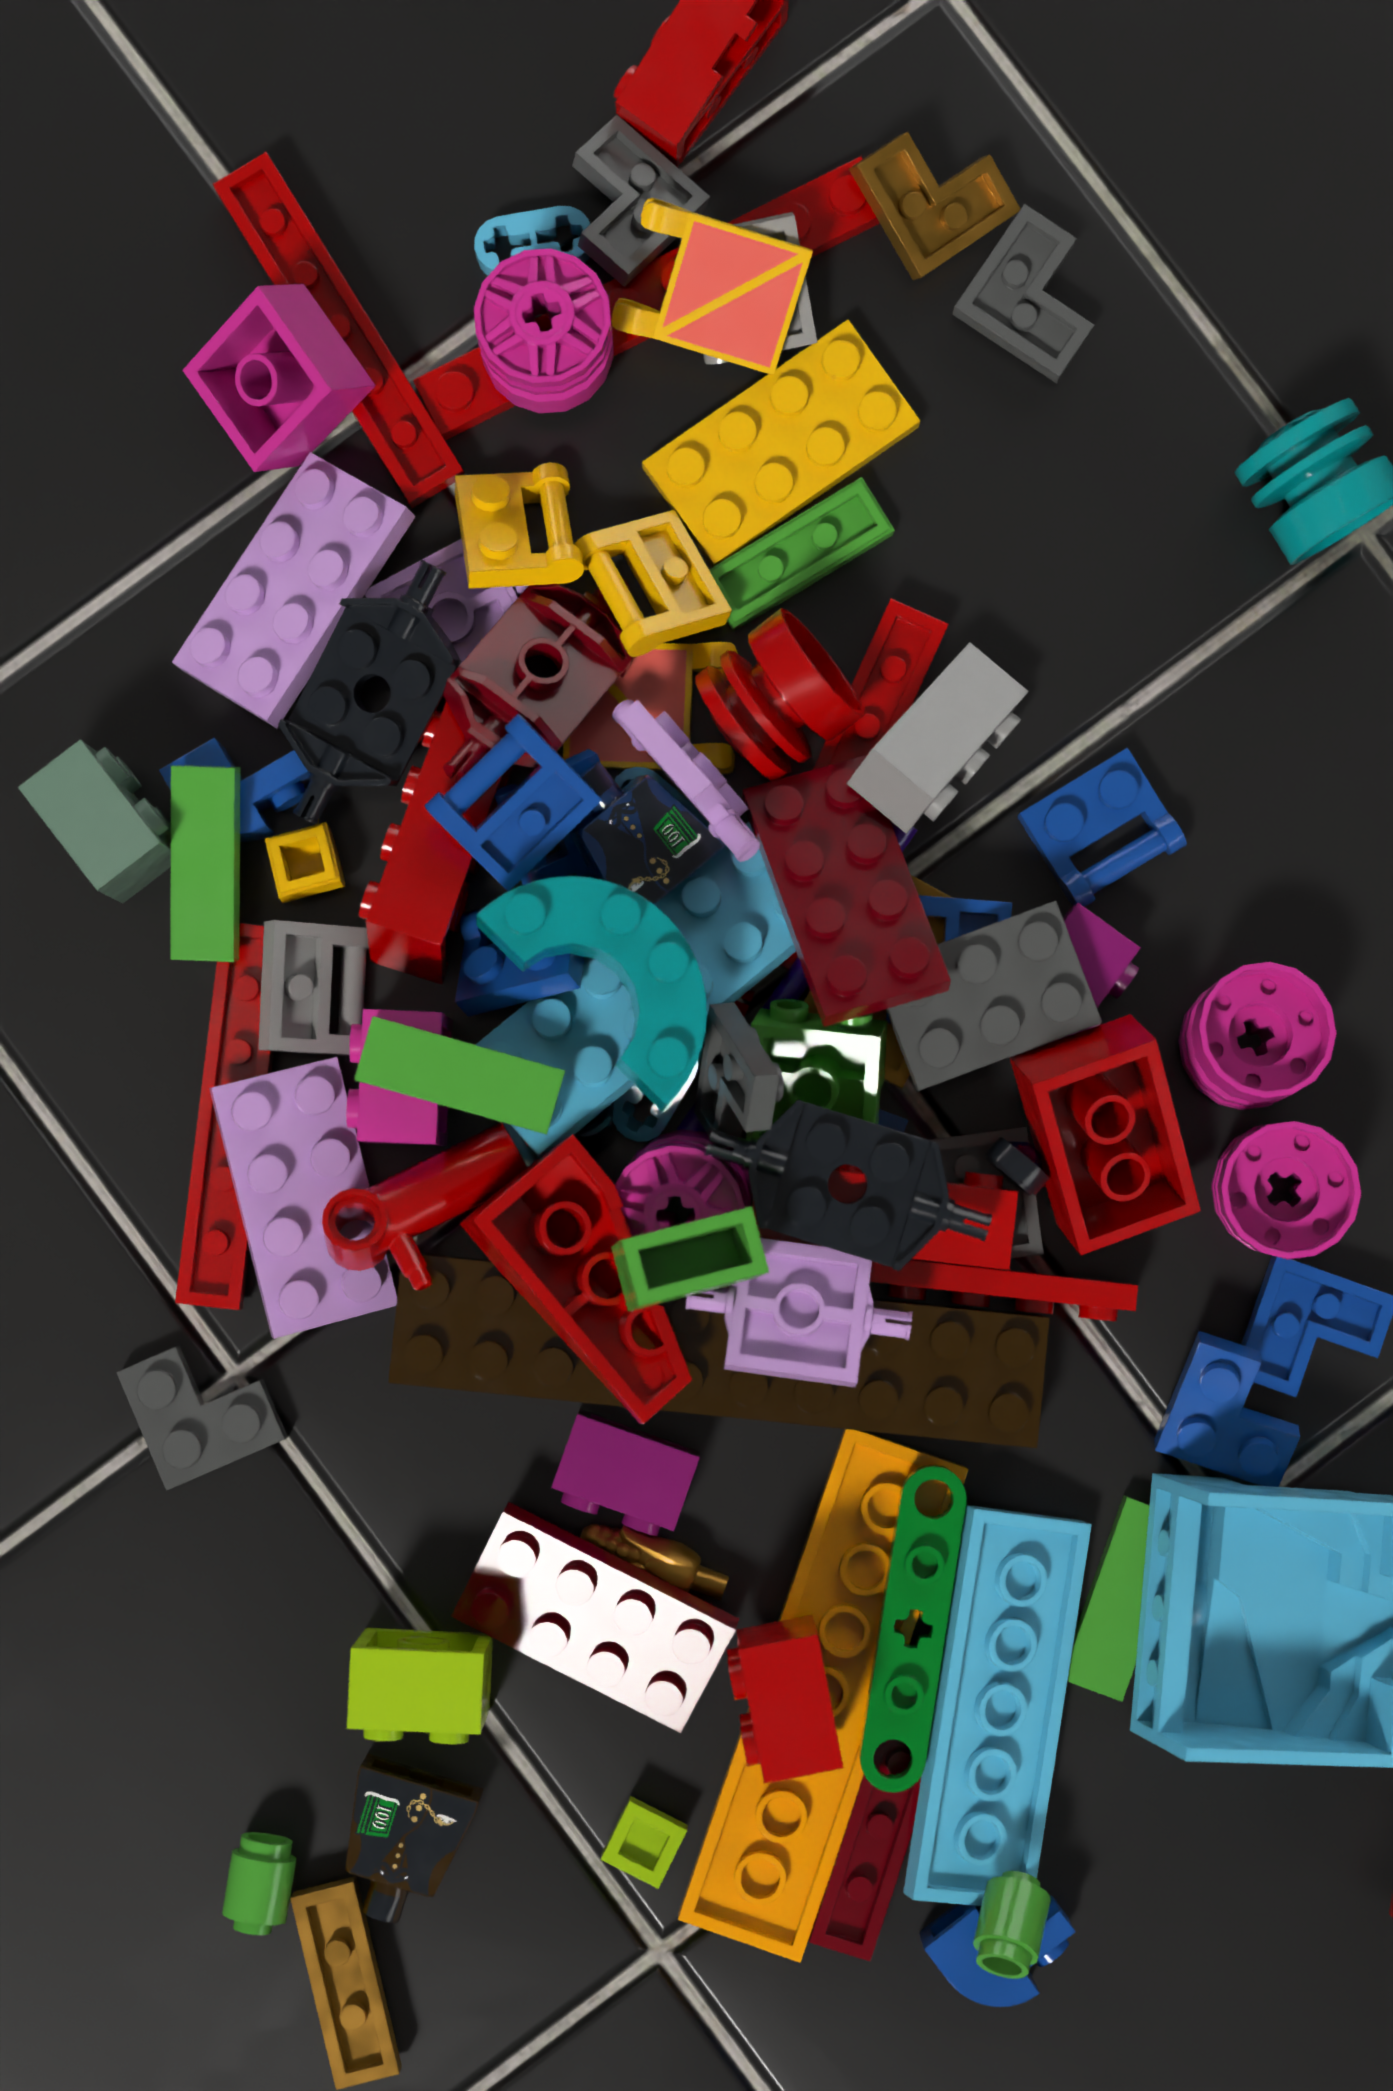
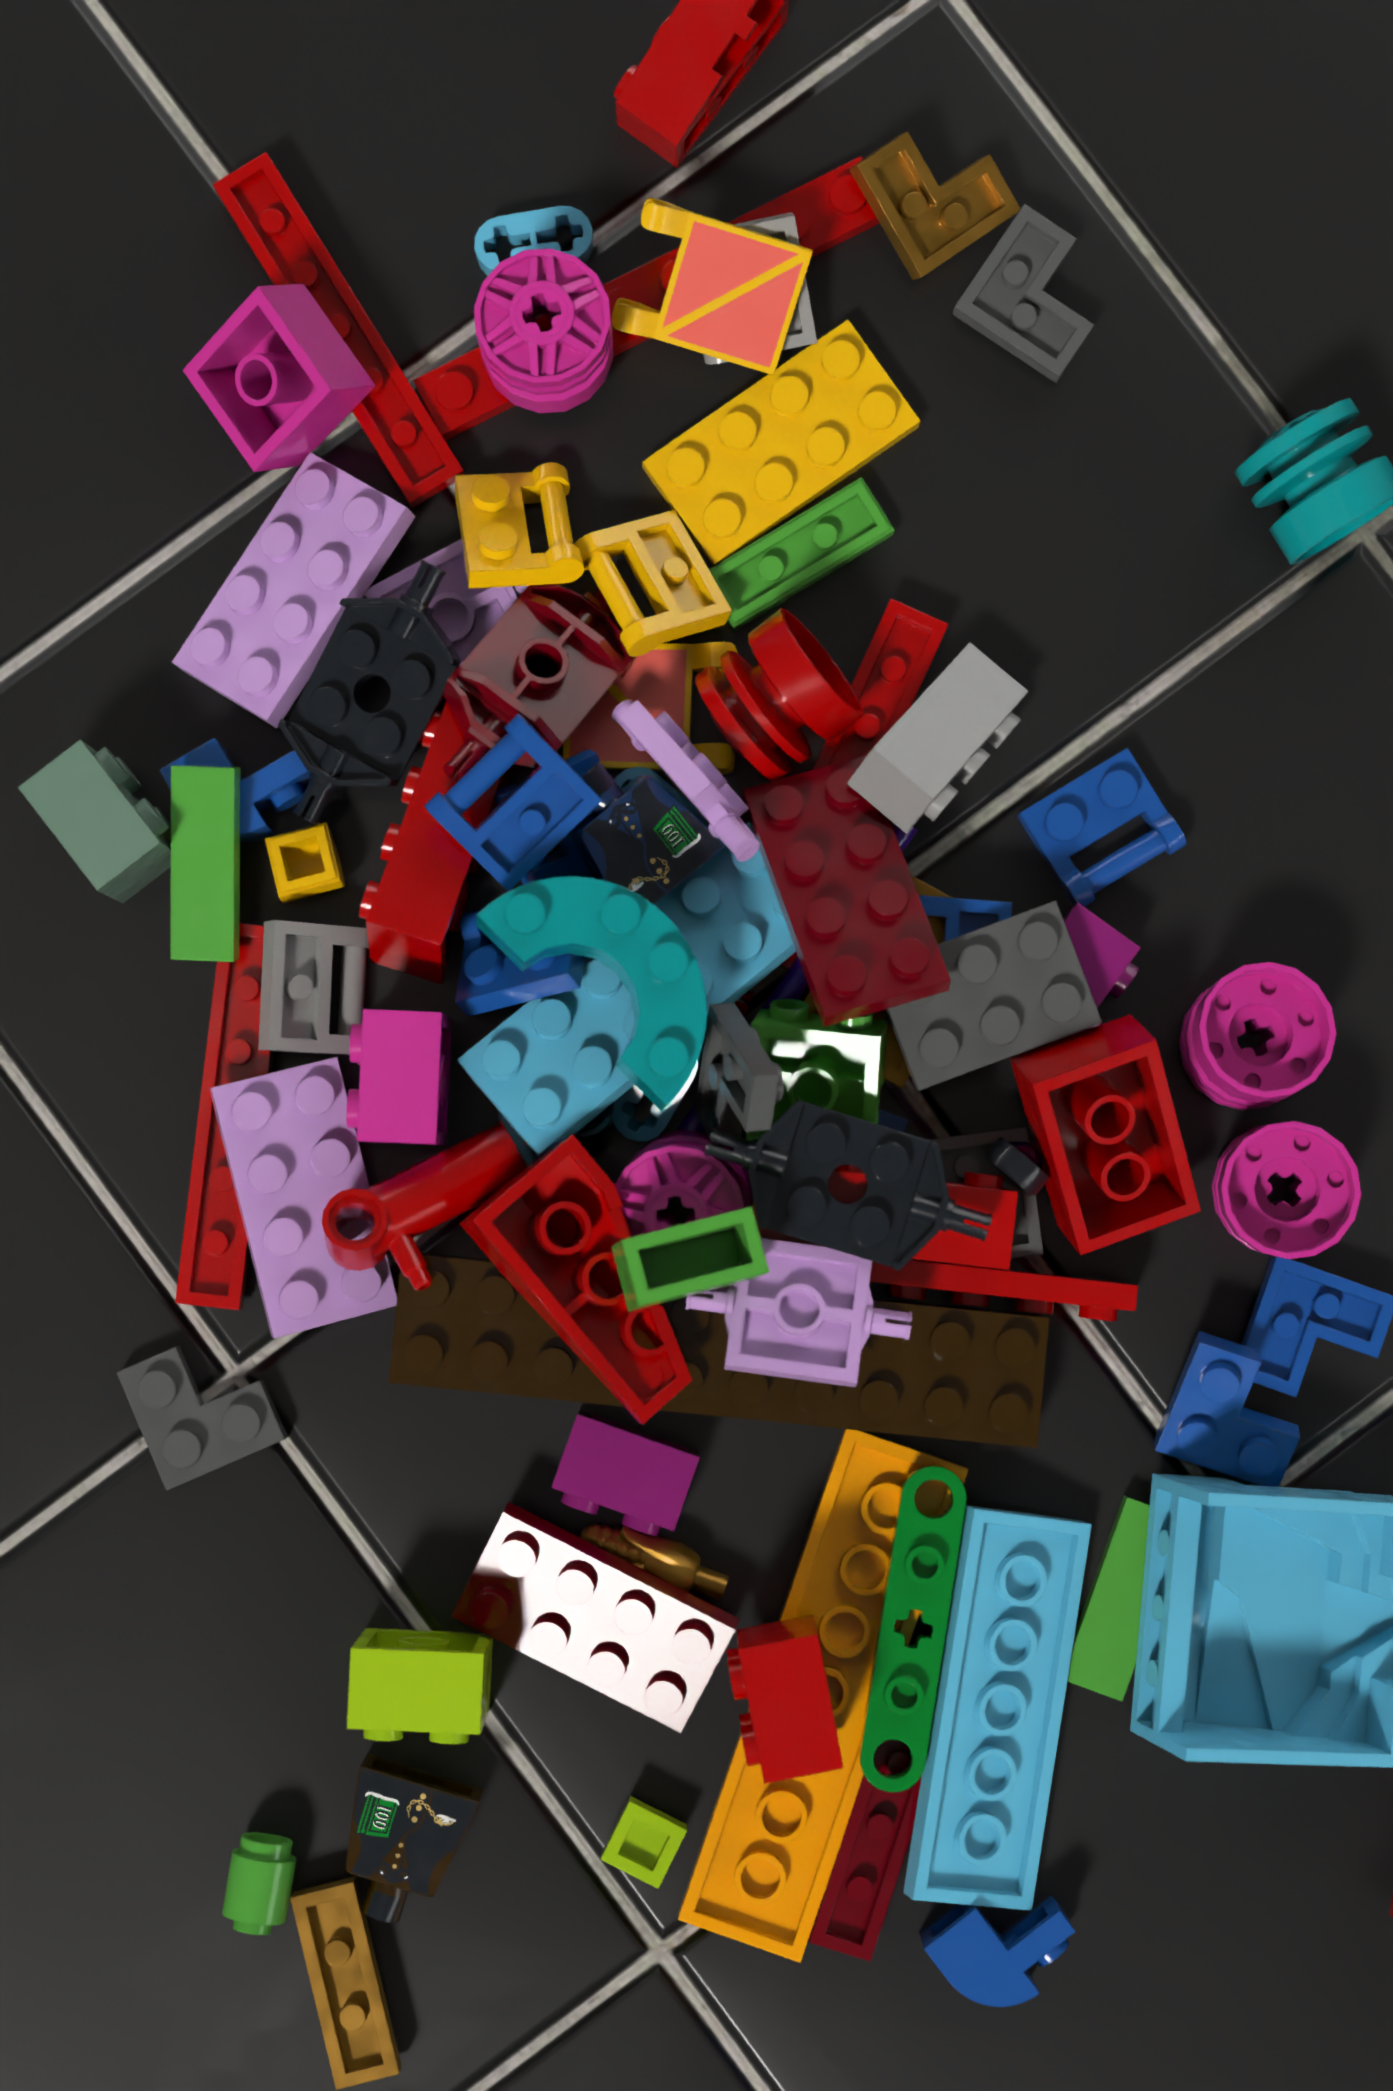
(459, 1075): bright green tile -> none
(629, 173): dark grey plate -> none
(1011, 1924): bright green brick -> none

